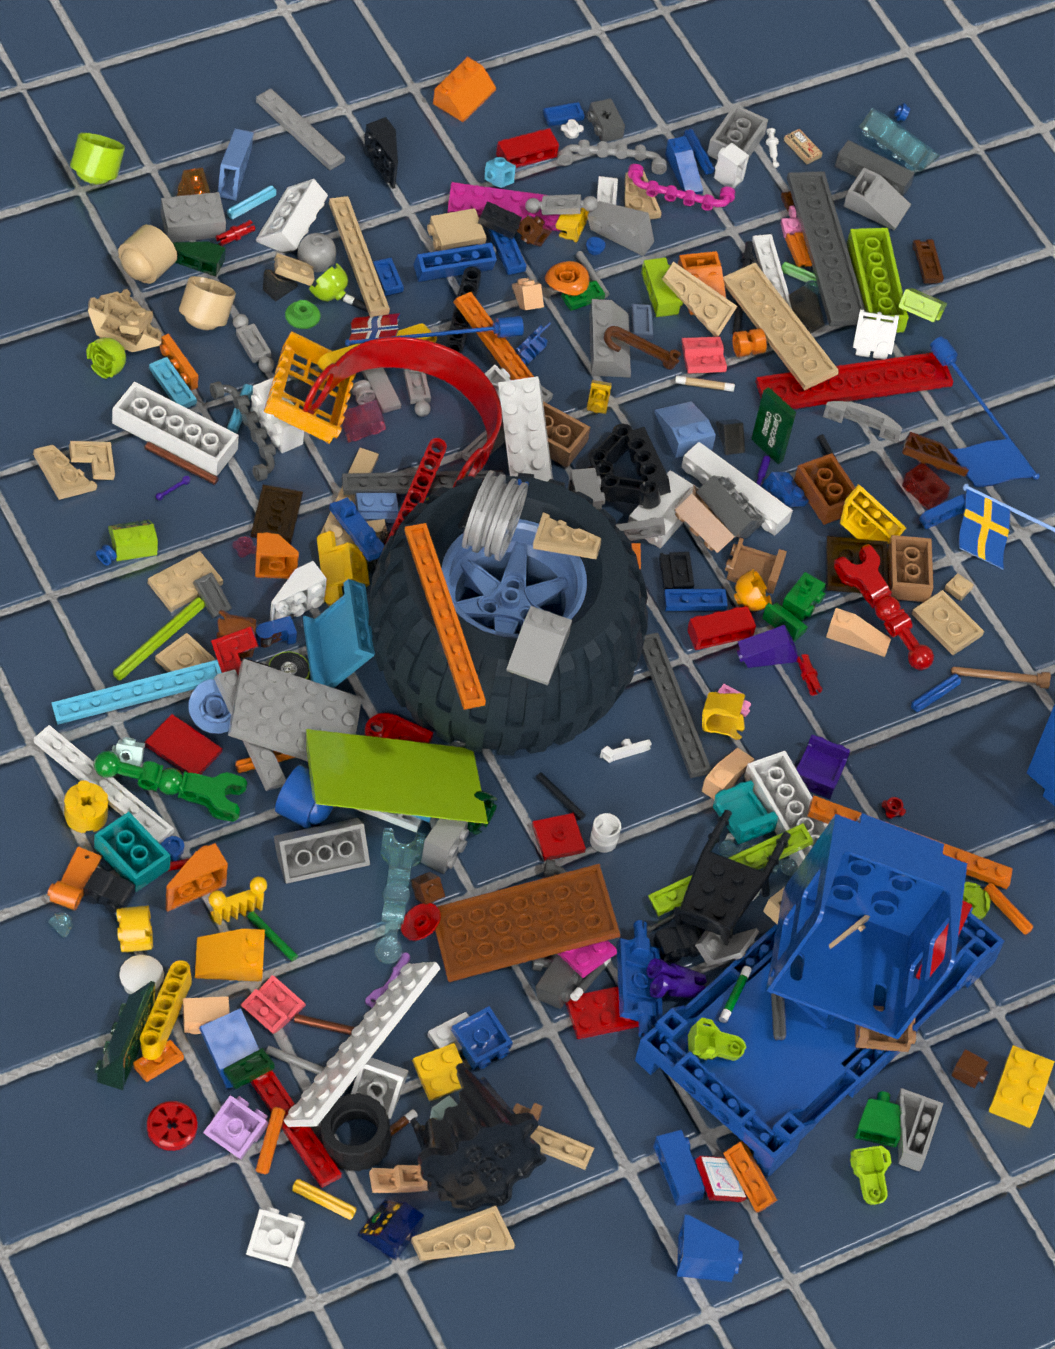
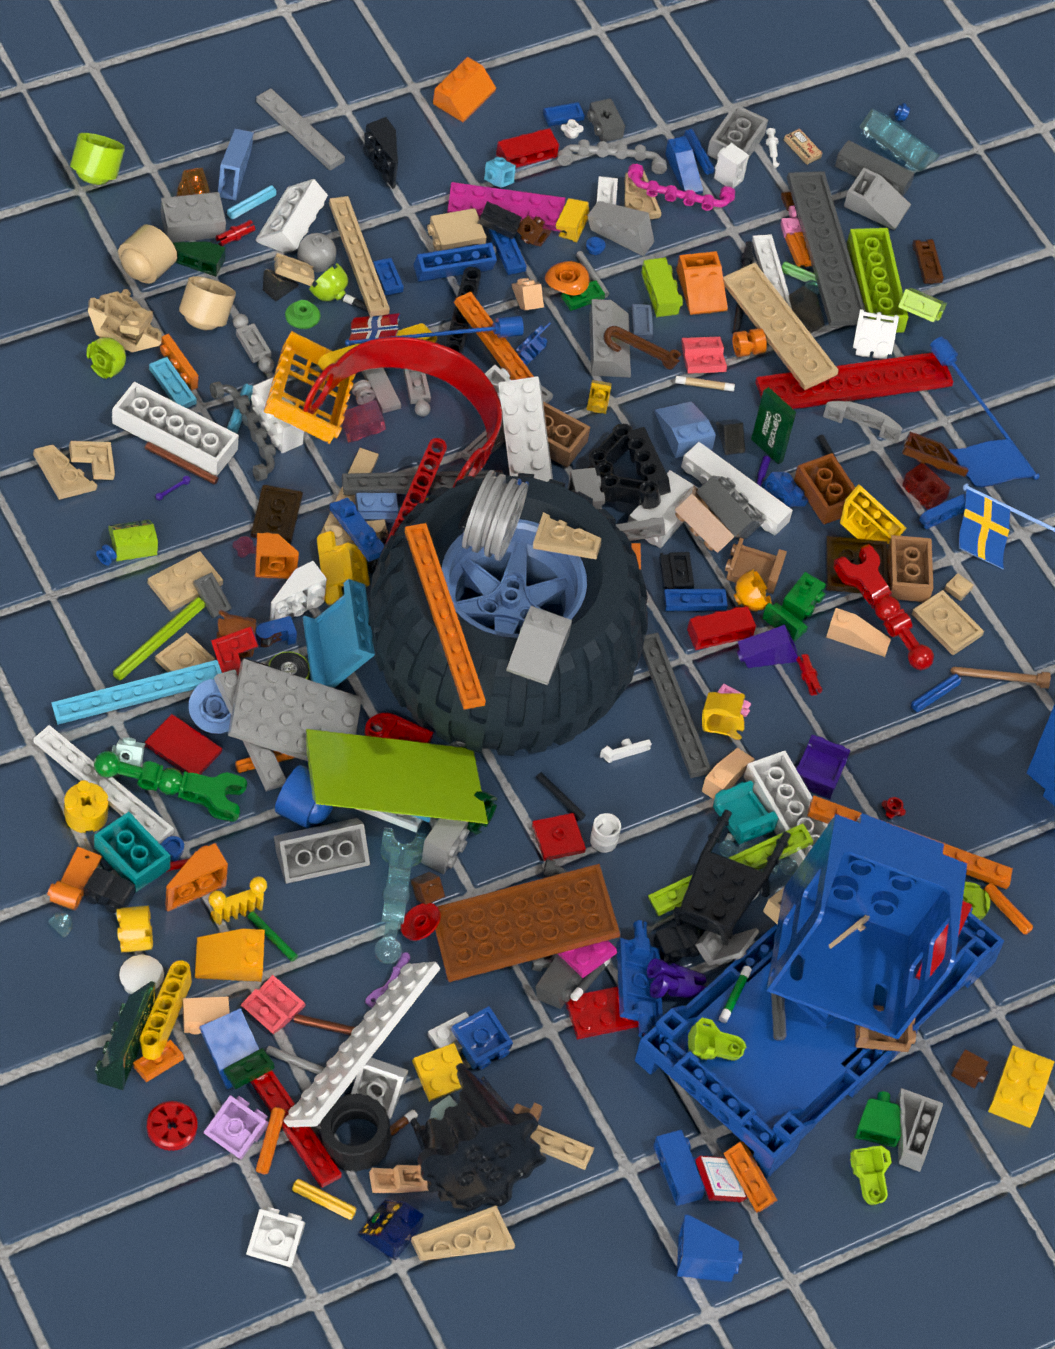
(561, 204): light grey plate -> none
(702, 300): tan wing -> none

